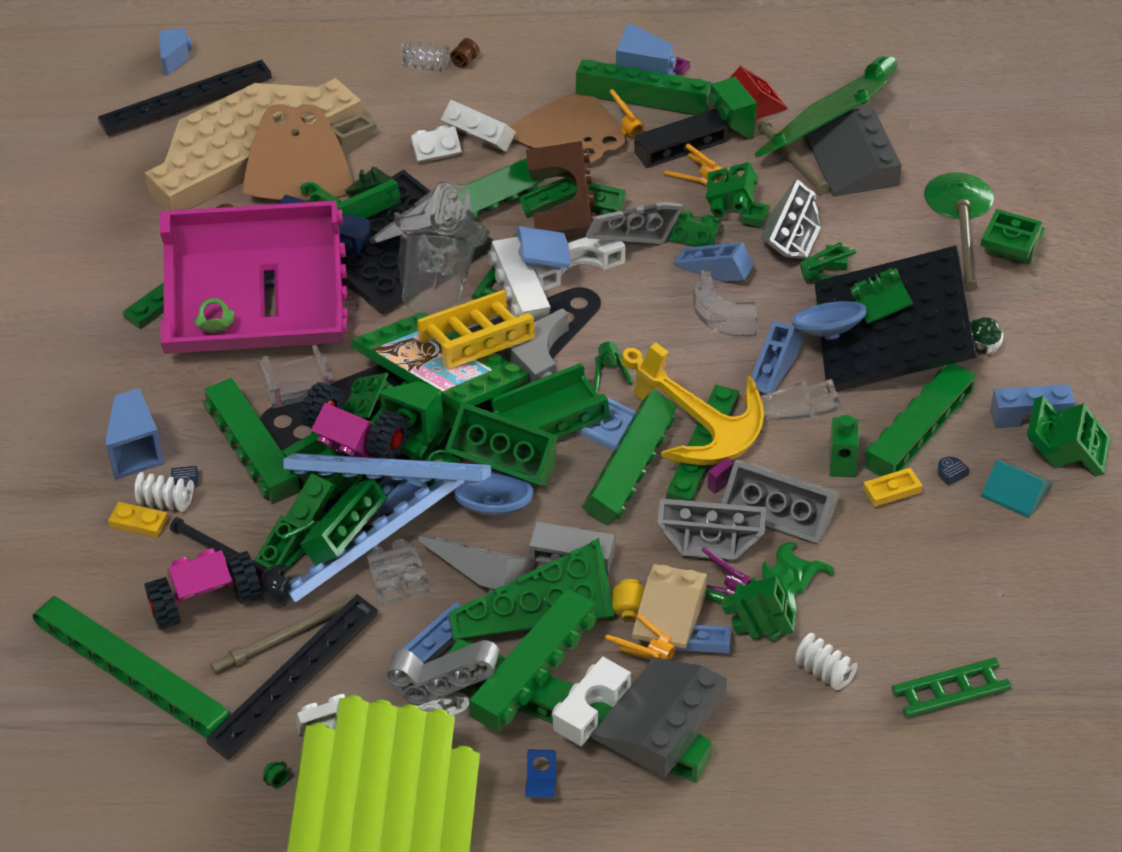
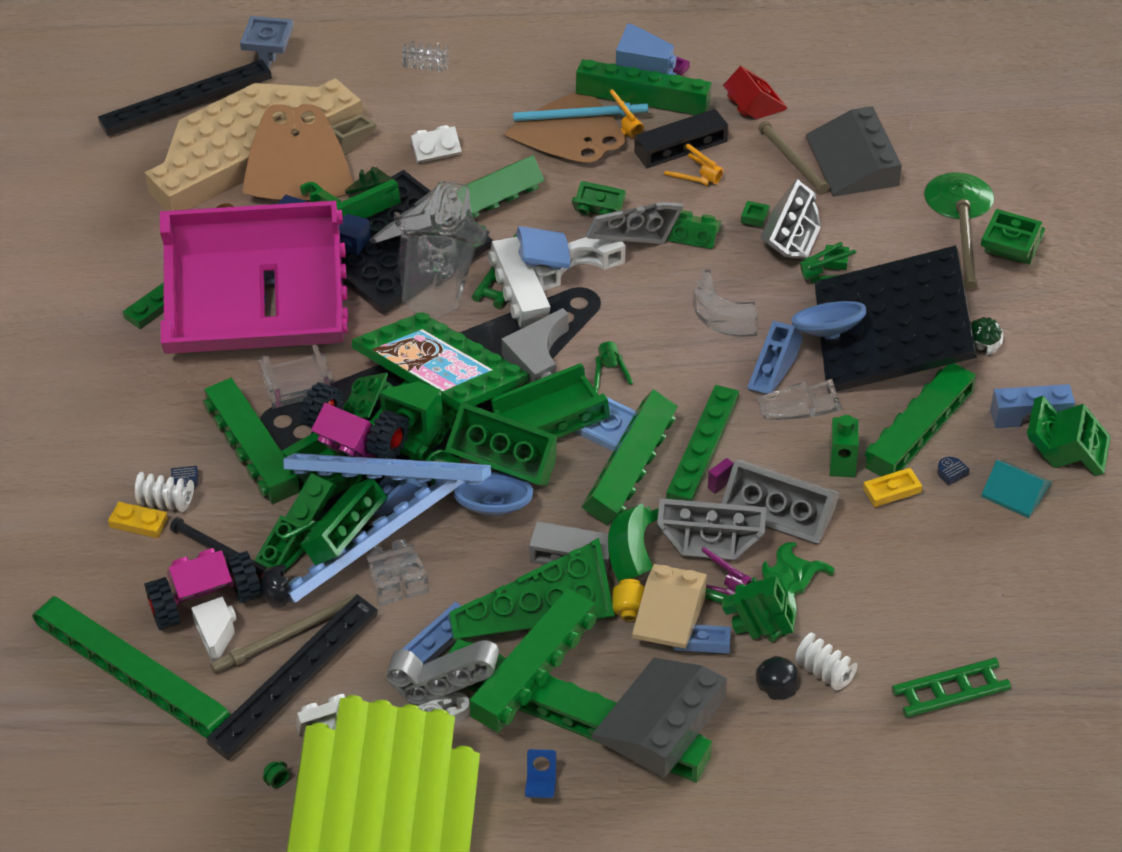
(132, 436): medium blue slope -> none
(174, 48): medium blue slope -> none
(214, 325): bright green piece -> none
(214, 625): none -> white slope
(267, 37): none -> sand blue bracket
(464, 53): reddish brown wheel -> none
(478, 563): light grey wedge -> none
(479, 125): white arch -> none
(482, 342): yellow fence -> none
(548, 196): green tile -> none
(569, 162): reddish brown arch -> none
(579, 112): none -> medium azure bar
(602, 683): white arch -> none
(627, 542): none -> green arch
(657, 648): light orange plant -> none
(724, 261): medium blue slope -> none
(729, 434): yellow piece -> none
(732, 191): green hips -> none
(734, 105): green slope -> none
(778, 677): none -> black hair
(834, 104): green wing -> none
(881, 296): green hinge -> none

